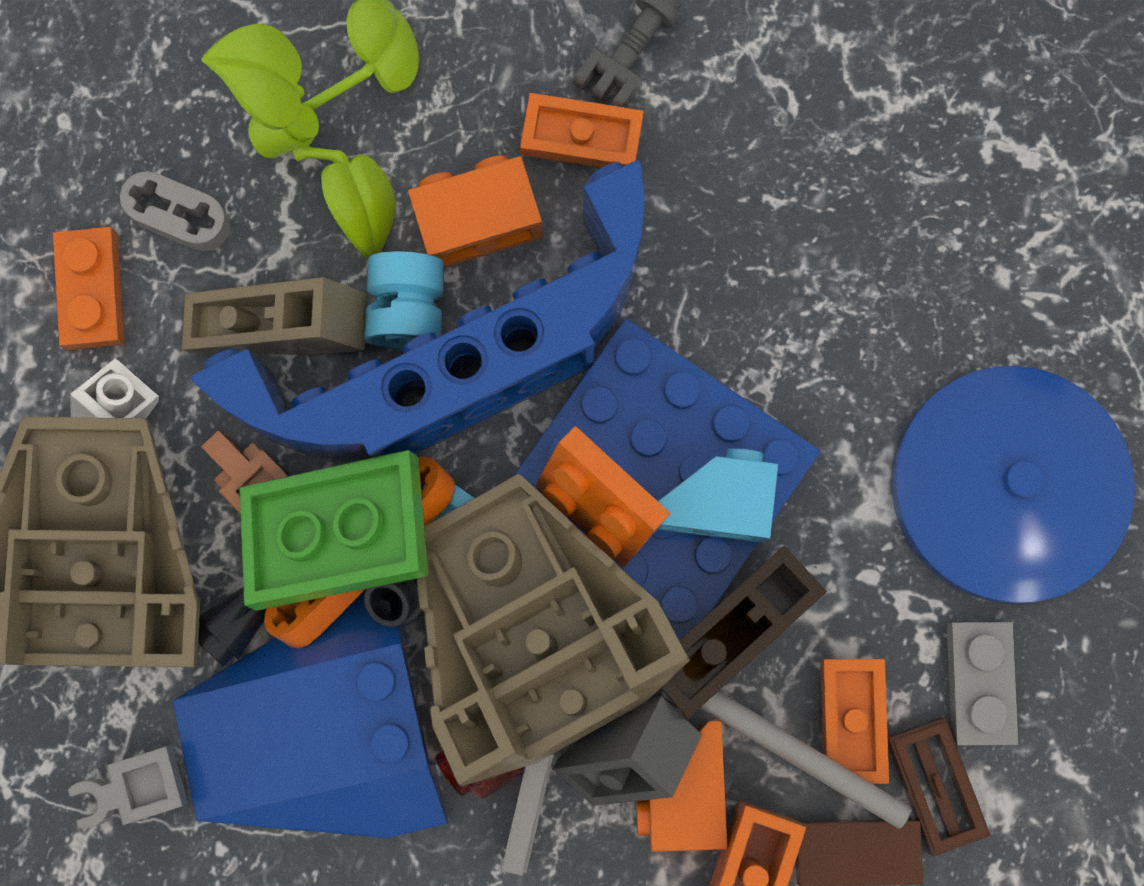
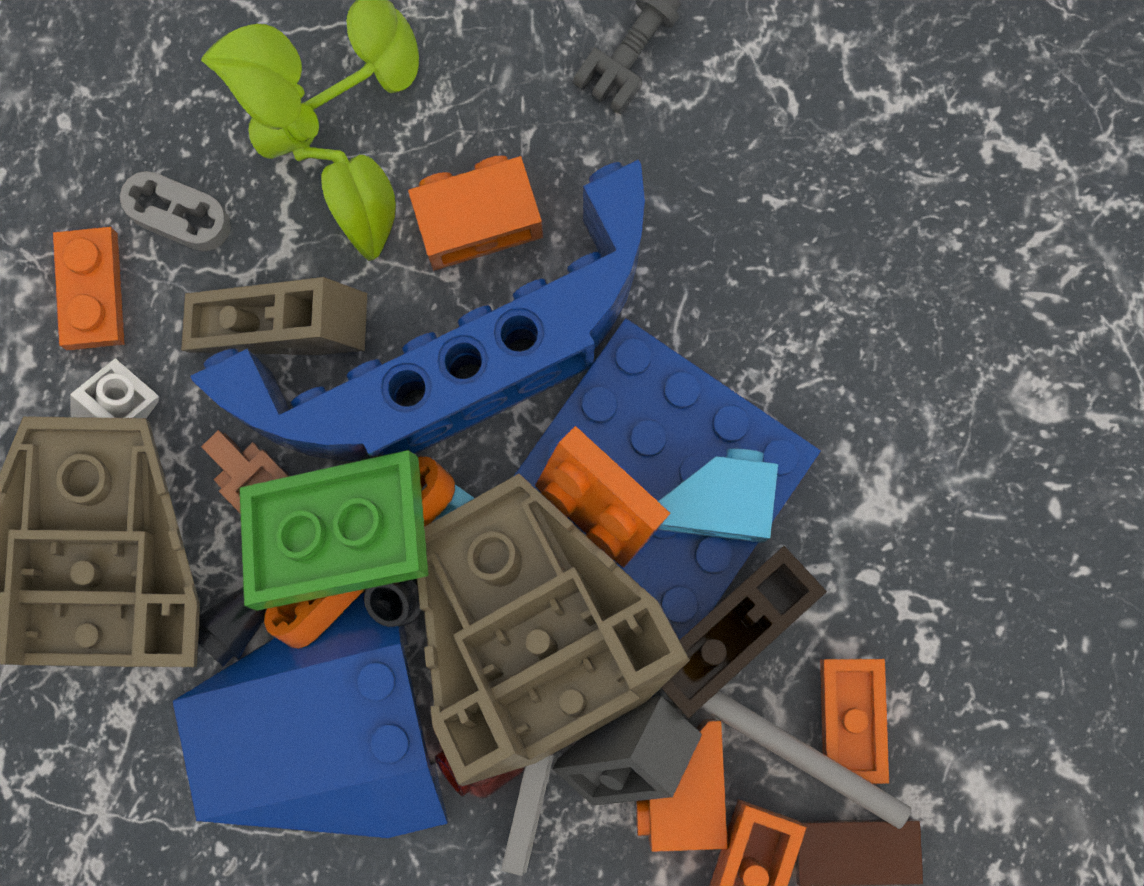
(138, 788): light grey plate -> none
(404, 298): medium azure wheel -> none
(580, 131): orange plate -> none
(955, 837): reddish brown tile -> none
(982, 683): light grey plate -> none
(1013, 485): blue dish -> none

